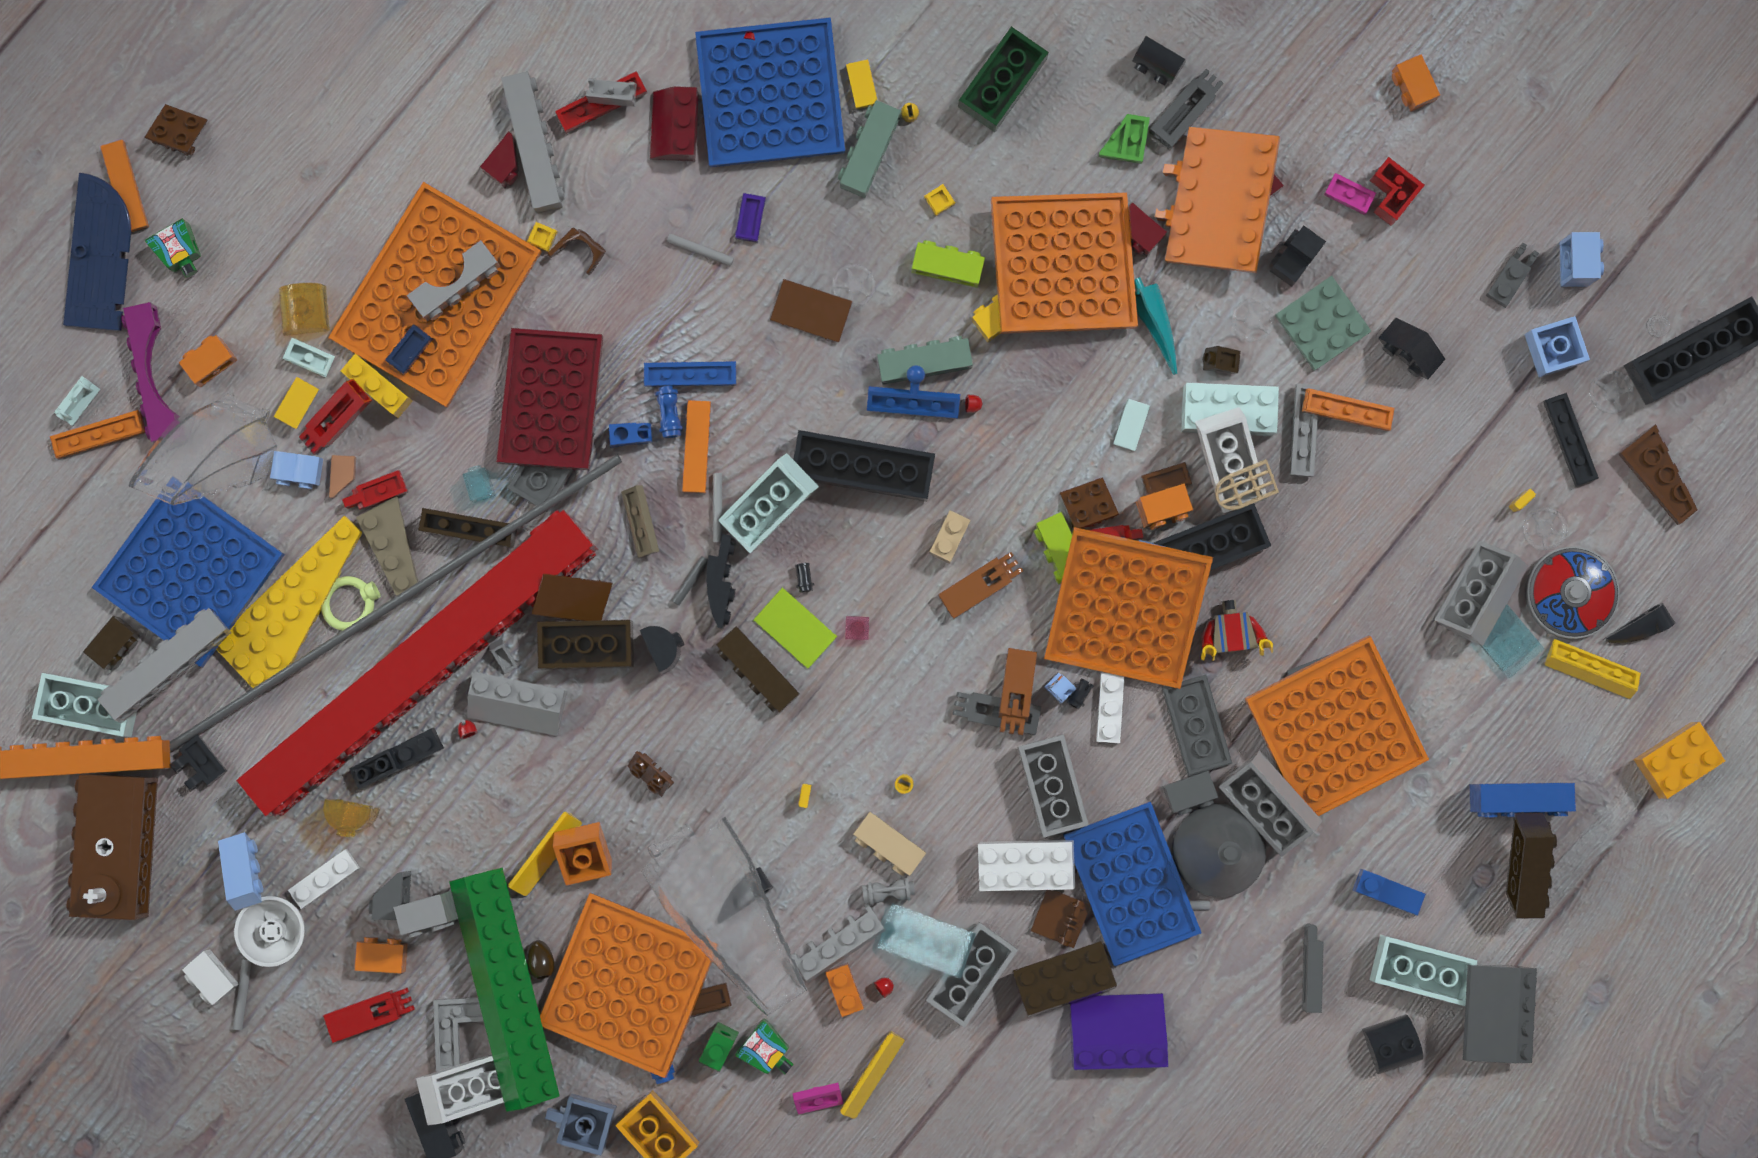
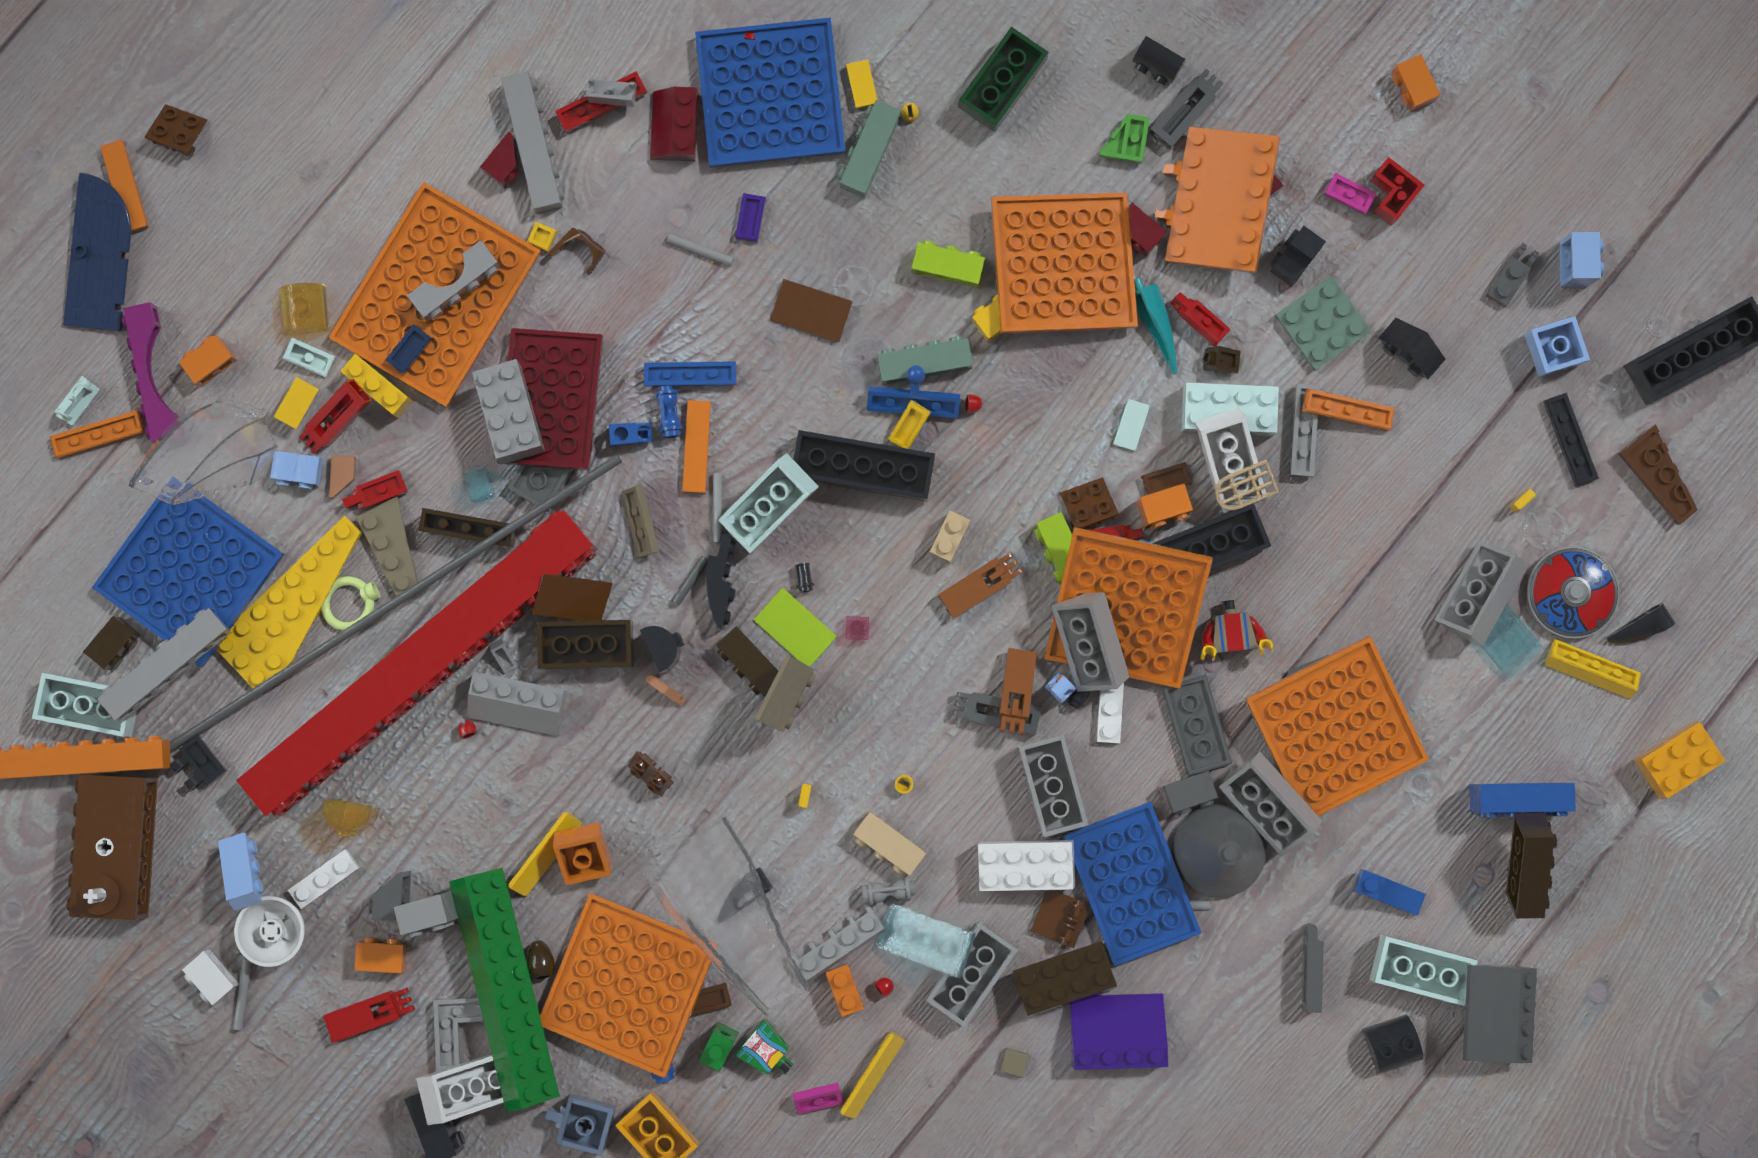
(176, 247): torso -> none
(396, 758): black slope -> none
(508, 412): none -> light grey brick
(665, 689): none -> nougat tile
(785, 694): none -> dark tan slope
(909, 425): none -> yellow tile
(939, 200): yellow tile -> none
(1014, 1062): none -> dark tan tile
(1091, 642): none -> light grey slope
(1200, 318): none -> red hinge

